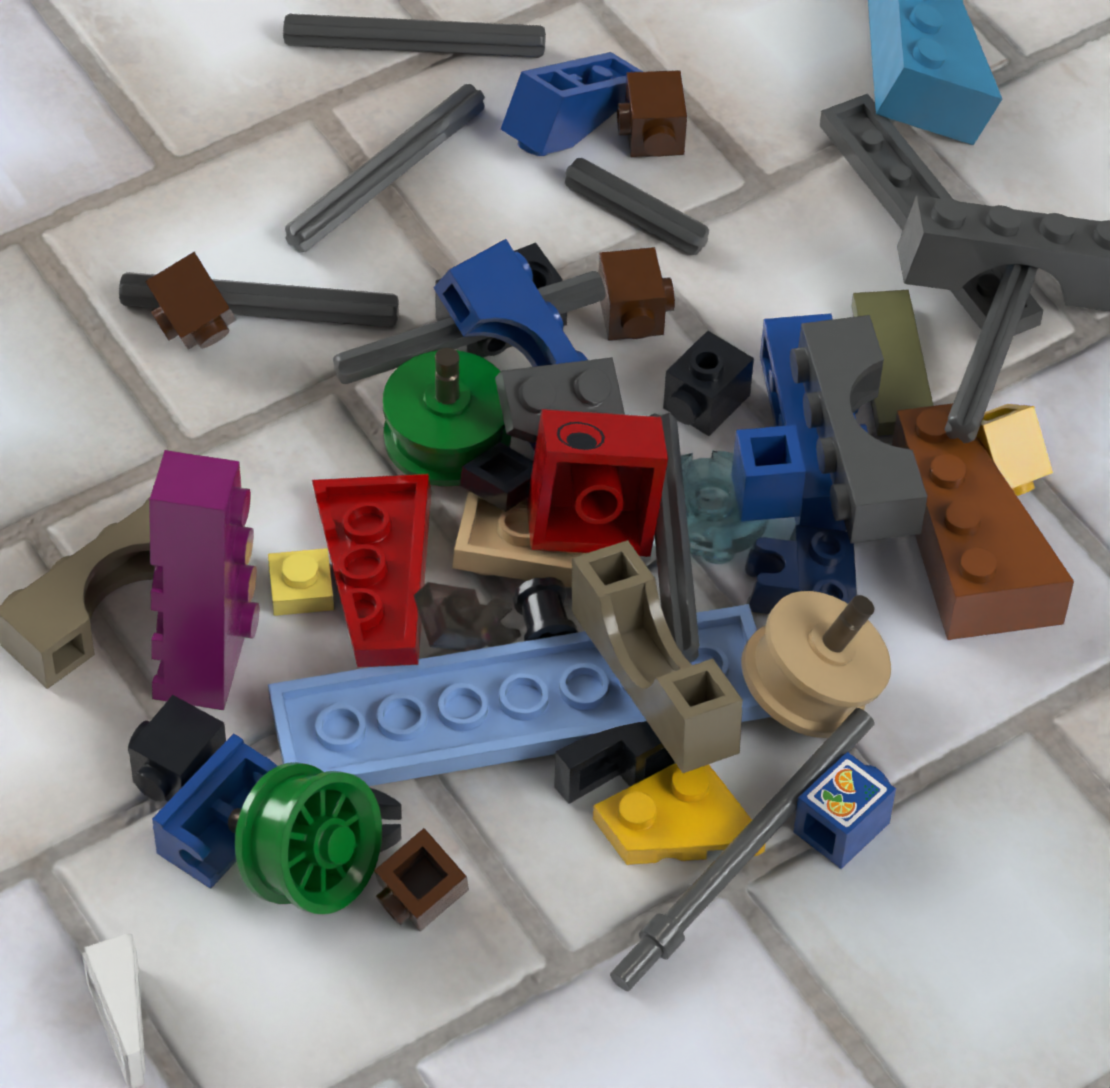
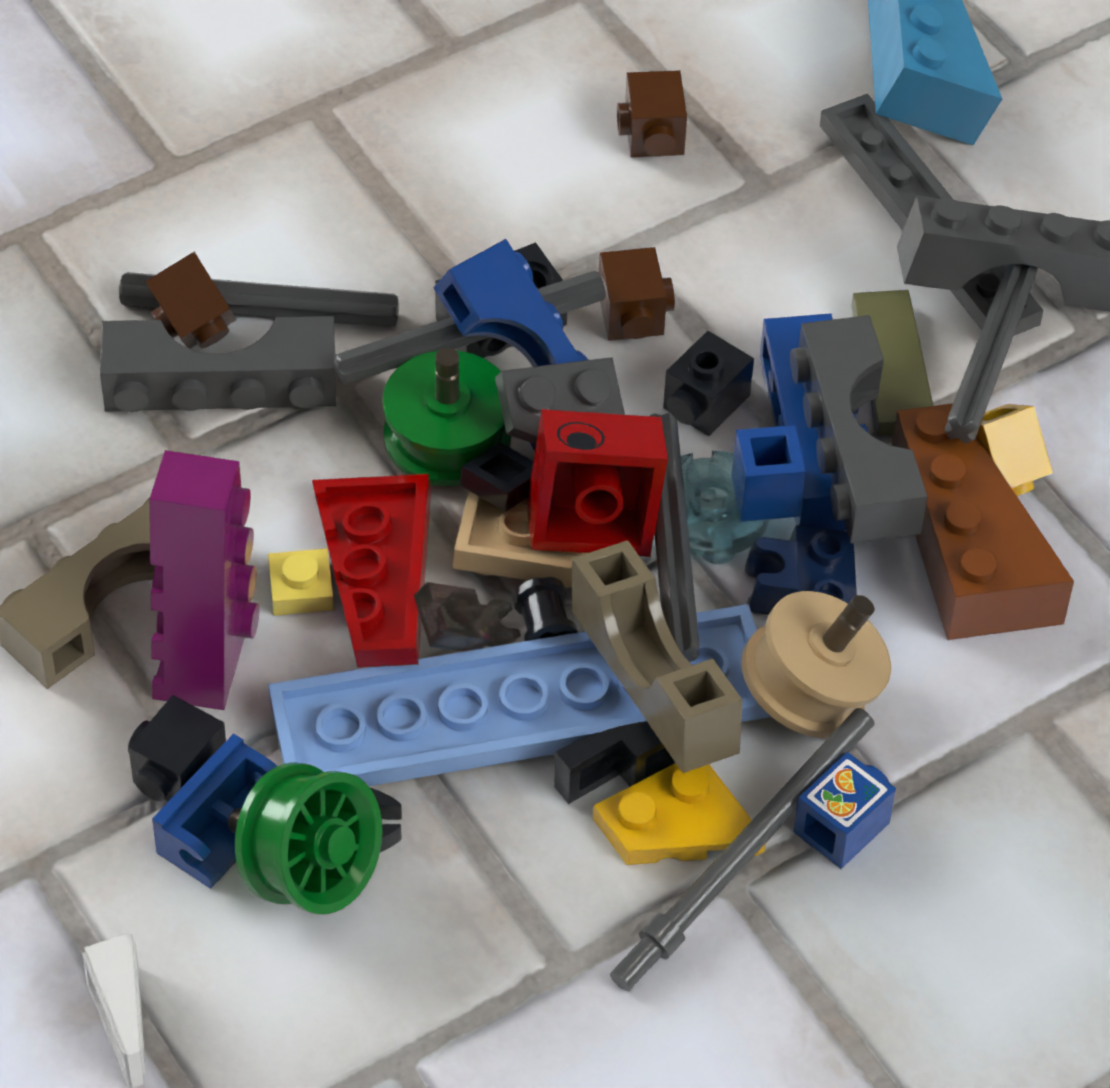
(154, 372): none -> dark grey arch
(384, 168): dark grey axle -> none
(414, 35): dark grey axle -> none
(419, 881): reddish brown brick -> none
(565, 102): blue slope -> none
(637, 206): dark grey axle -> none

